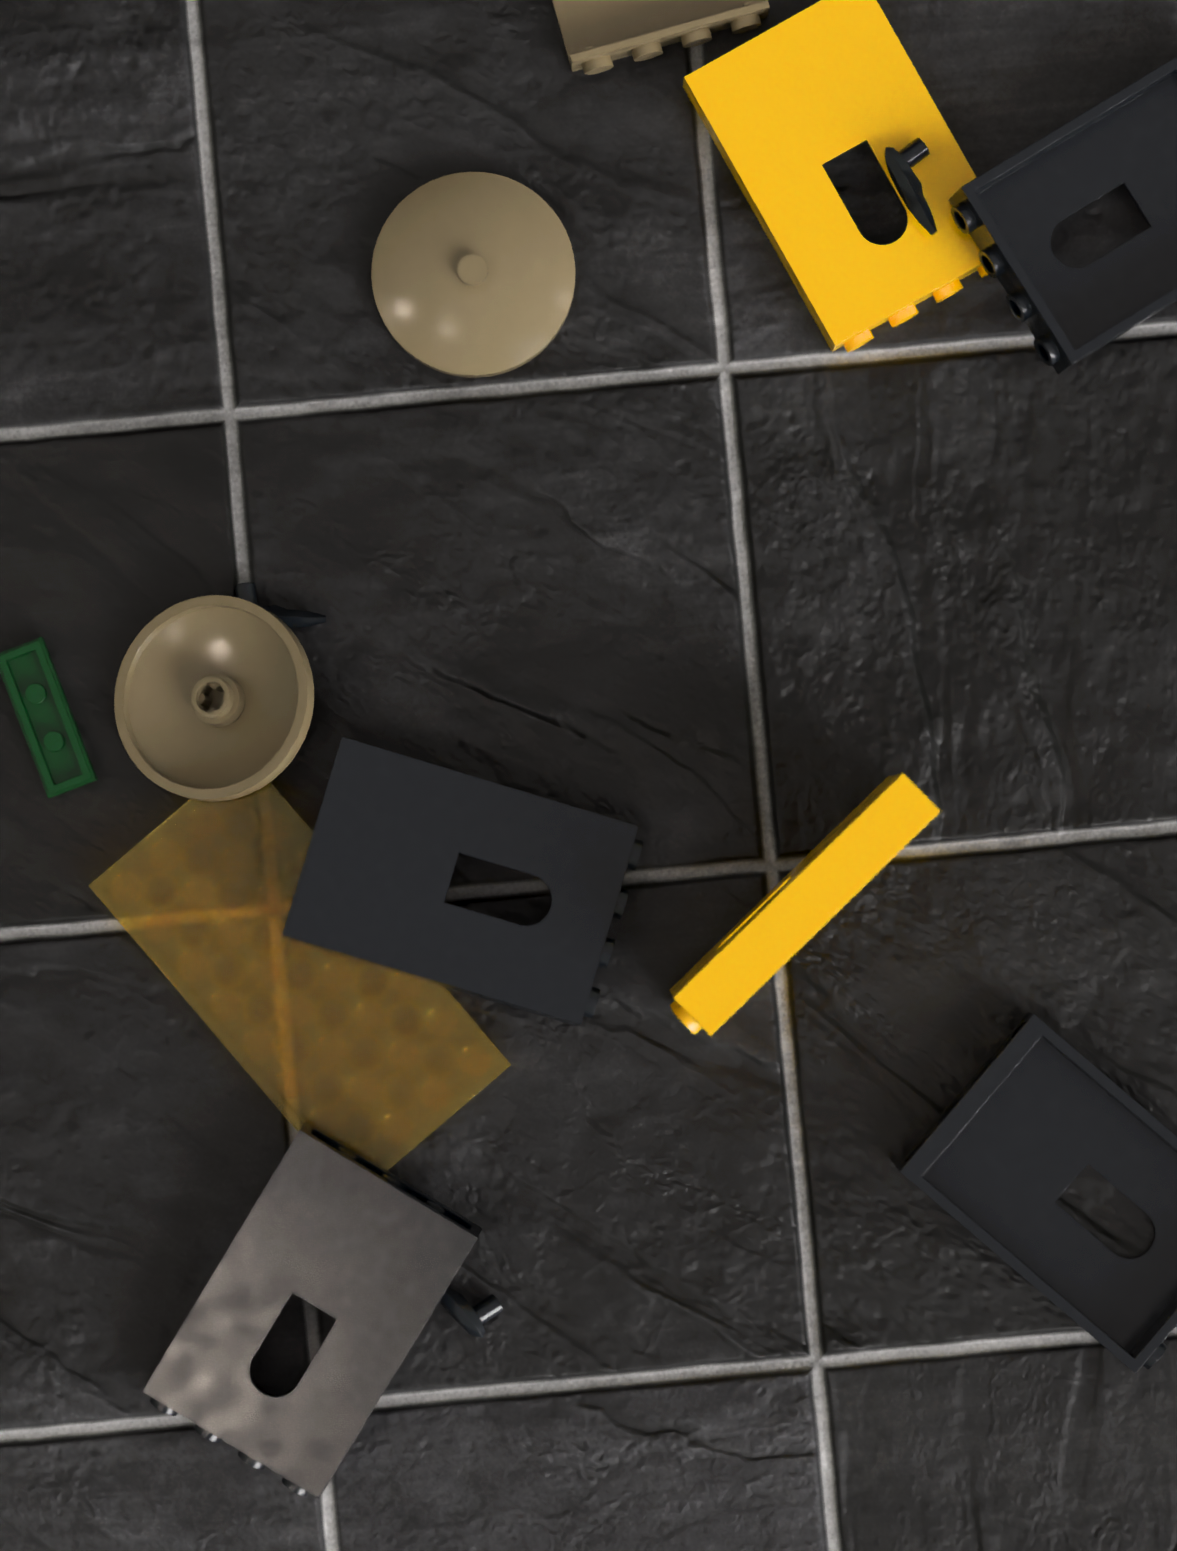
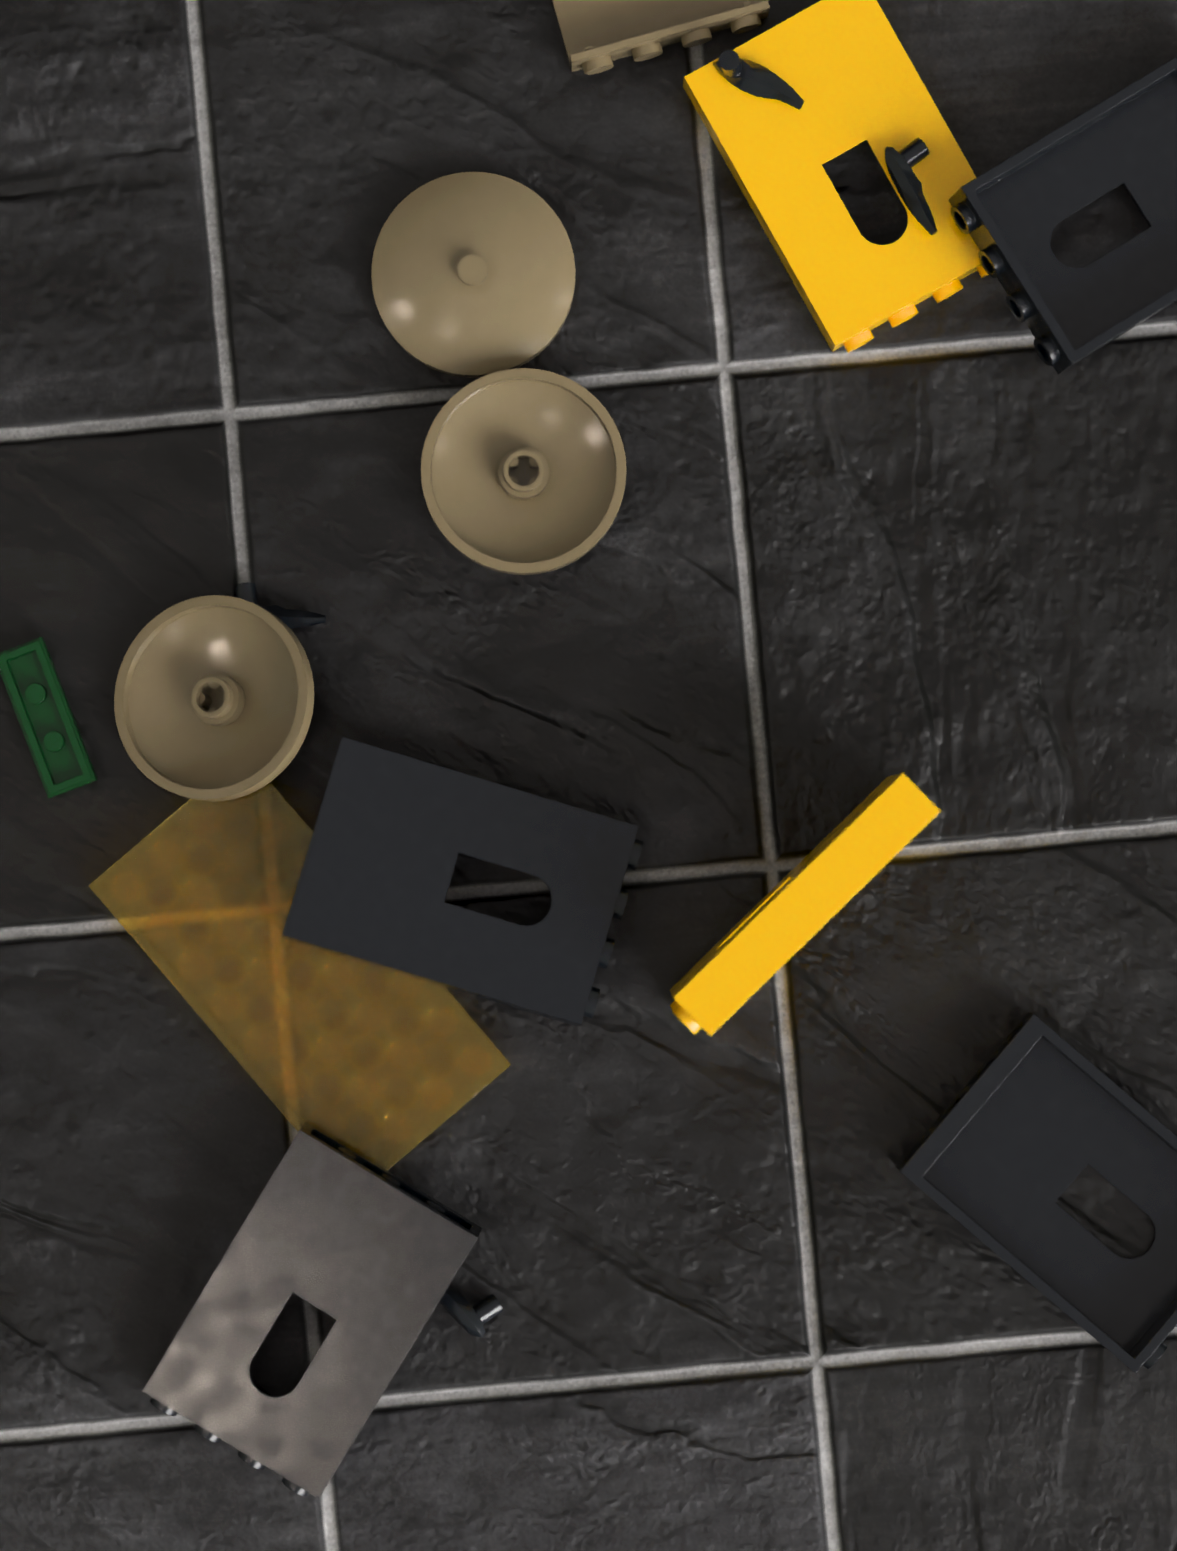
(523, 471): none -> dark tan dish
(755, 79): none -> black bar

